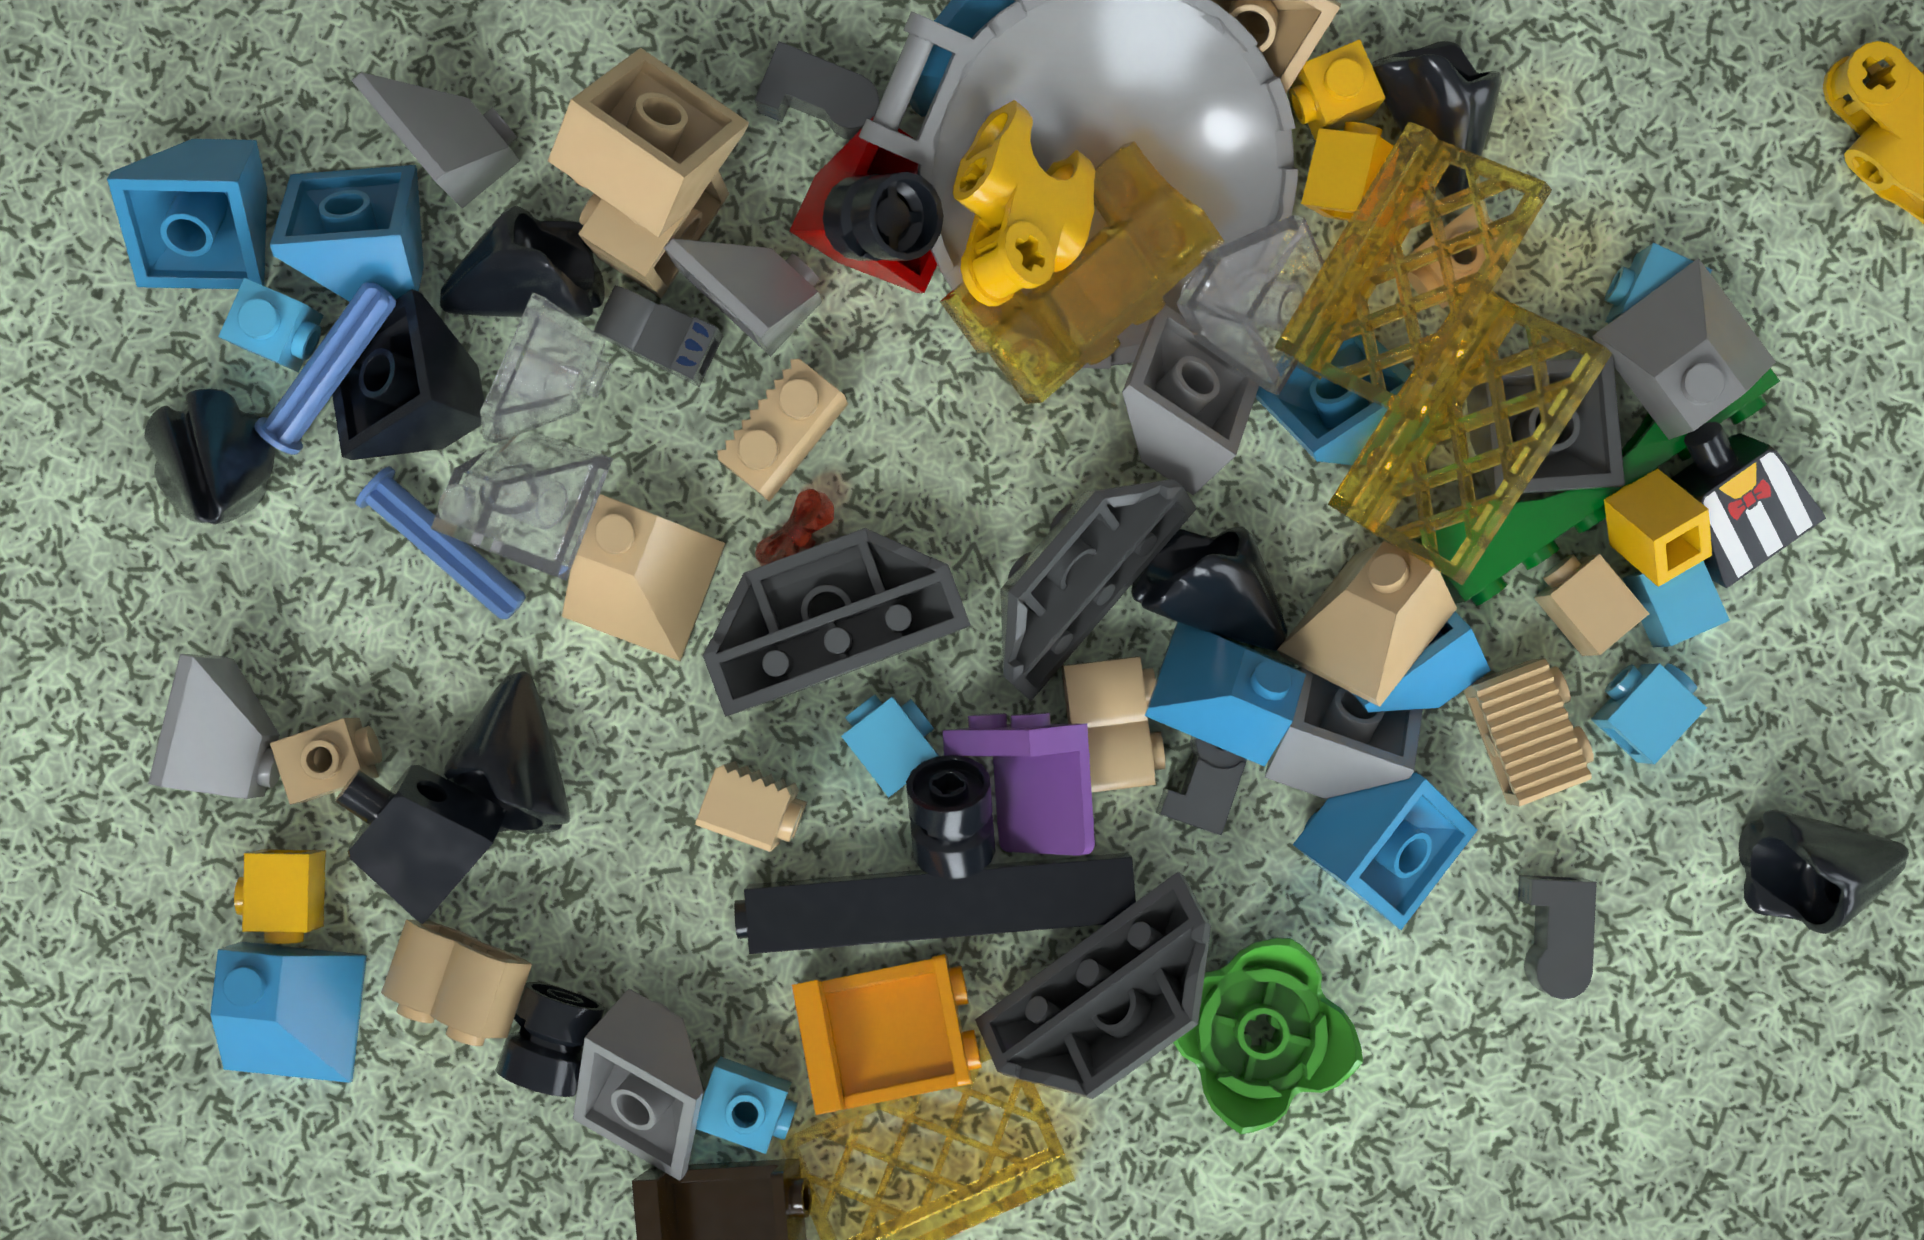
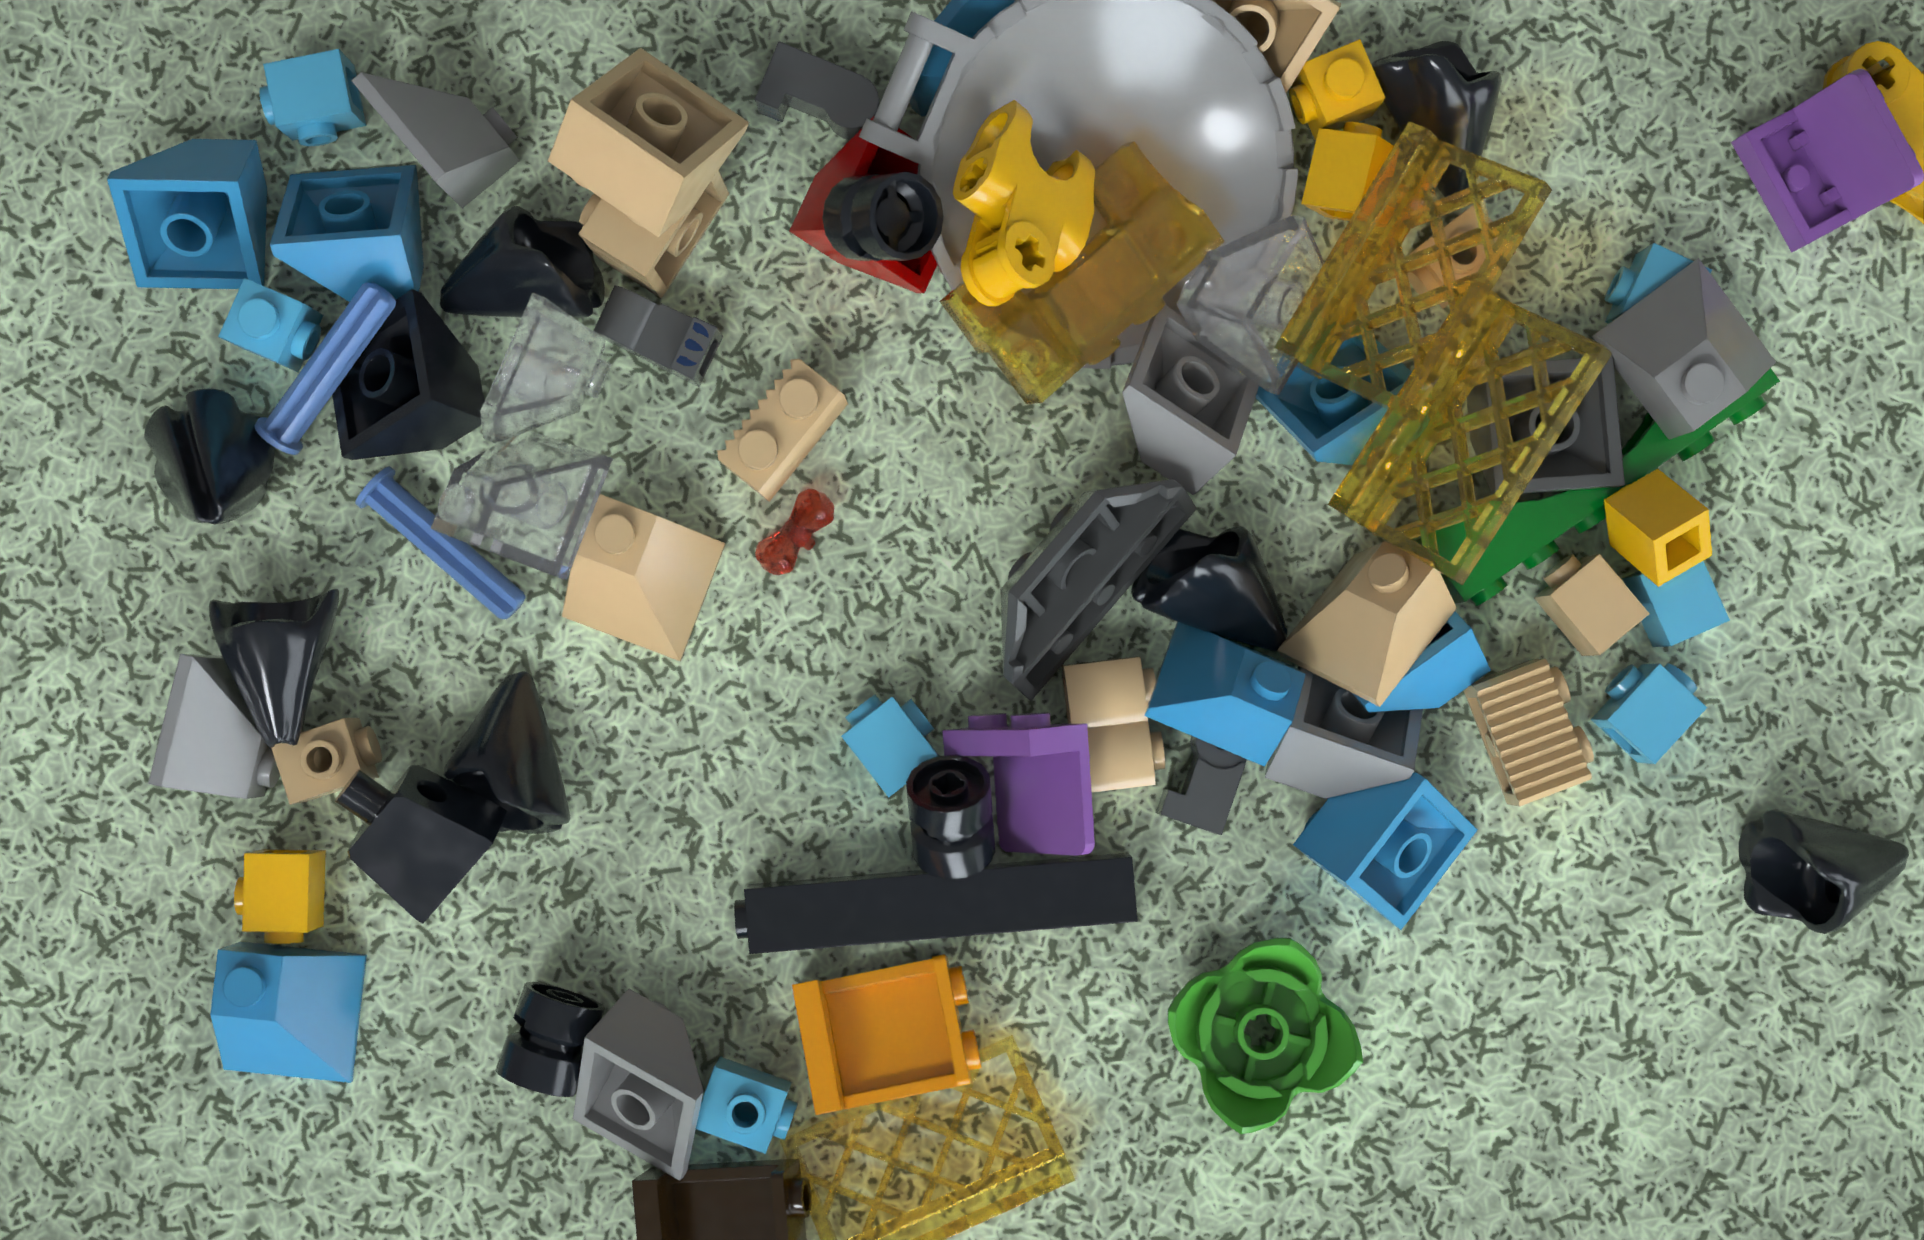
(275, 657): none -> black hat
(312, 97): none -> medium azure brick
(455, 981): tan brick -> none
(750, 286): light grey slope -> none
(751, 807): tan brick -> none
(828, 617): dark grey wedge -> none
(1107, 998): dark grey wedge -> none
(1563, 933): dark grey leg -> none
(1750, 498): torso -> none
(1829, 159): none -> medium lavender bracket

